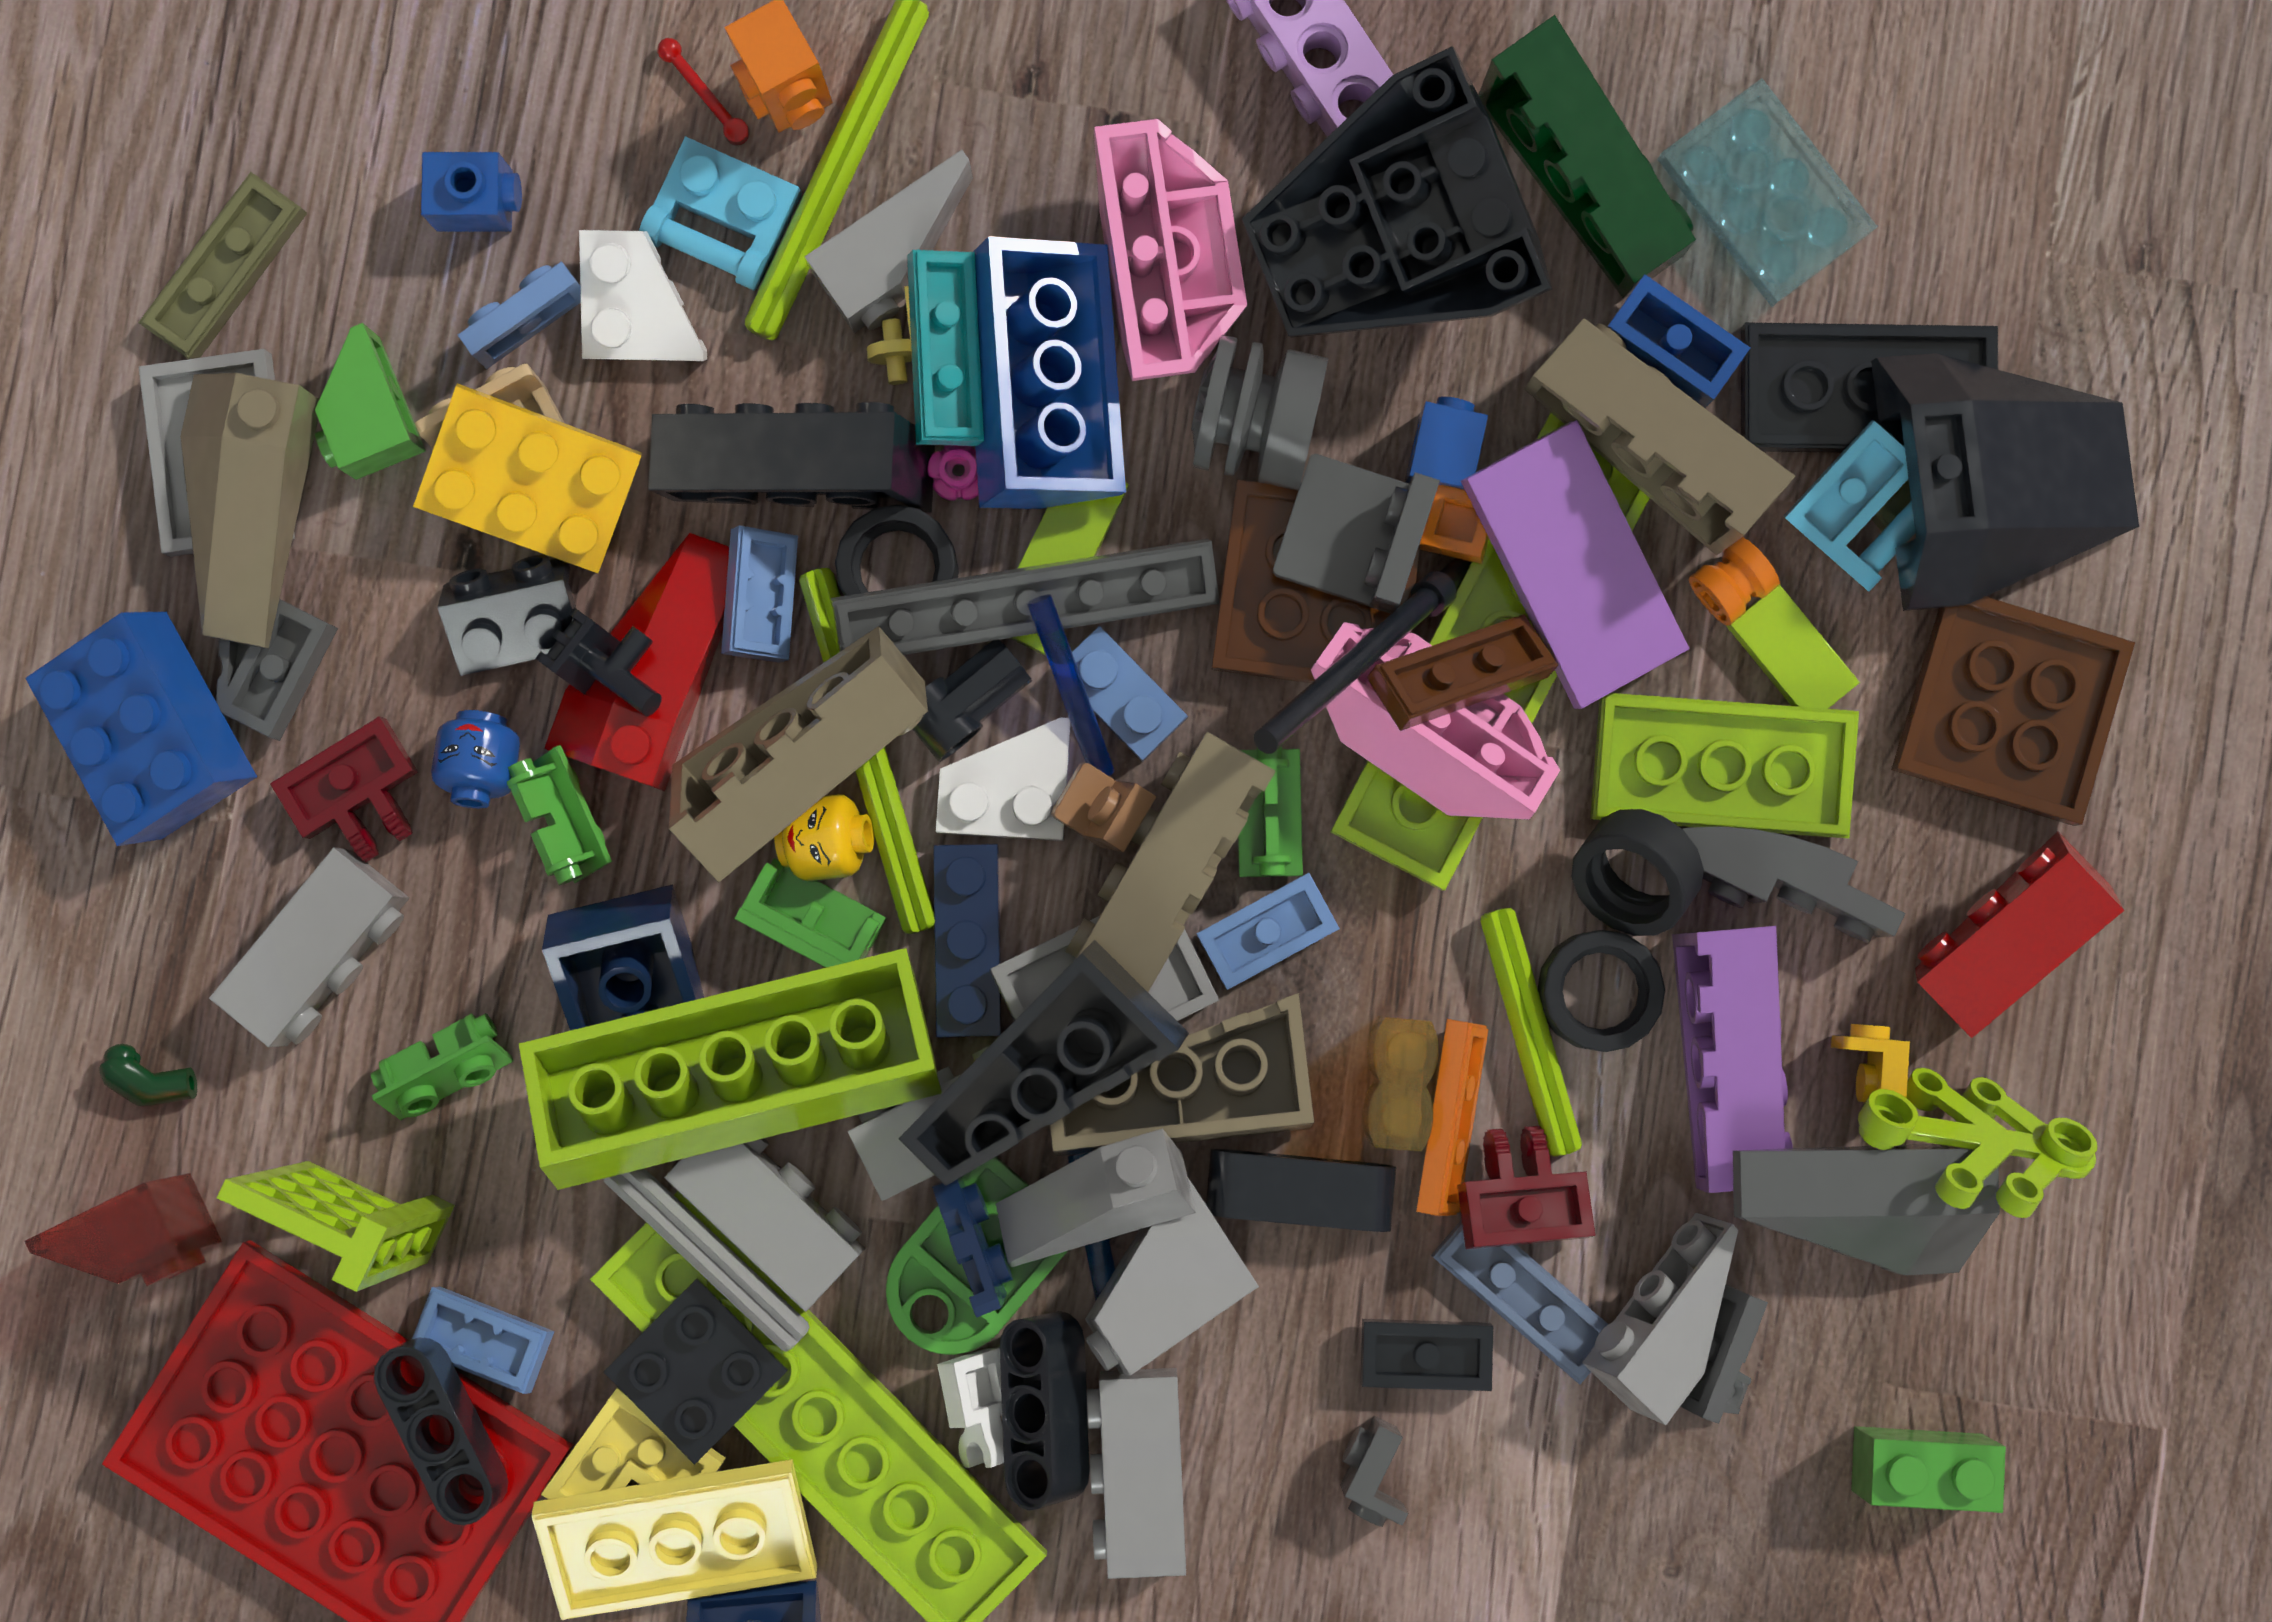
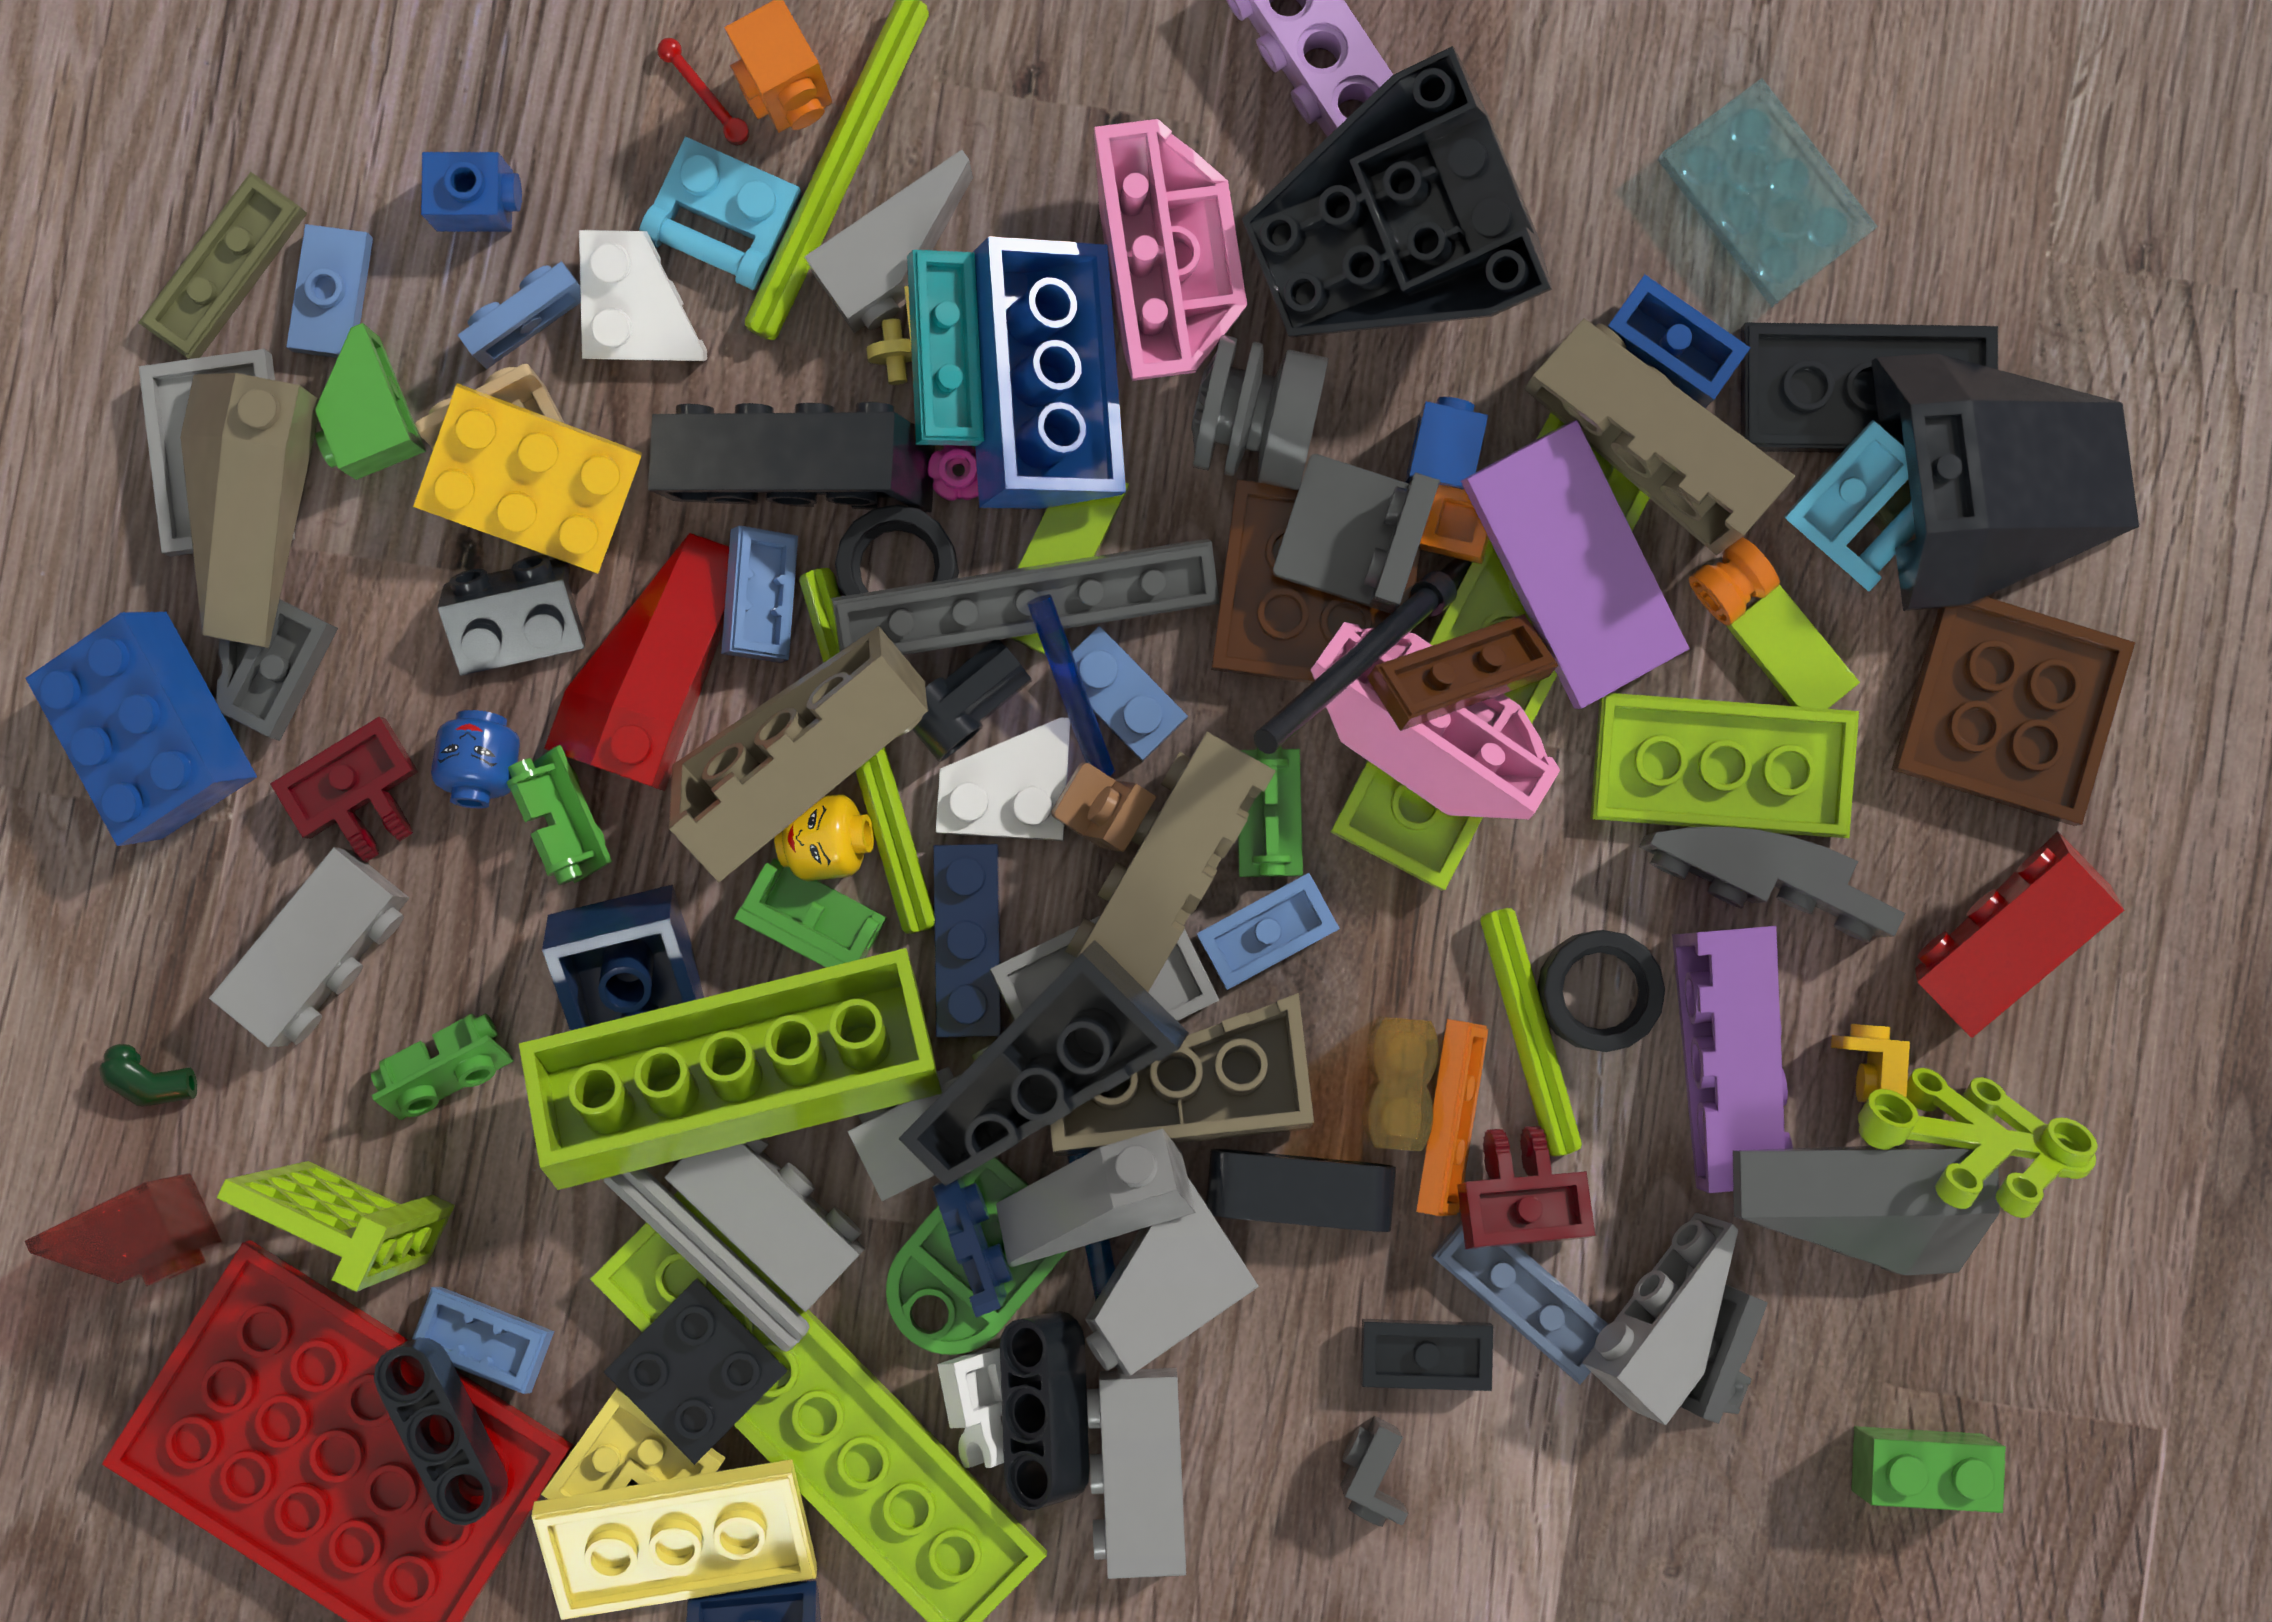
(328, 289): none -> medium blue plate
(591, 653): black arm -> none
(1584, 157): dark green wedge -> none
(1656, 841): black tyre -> none

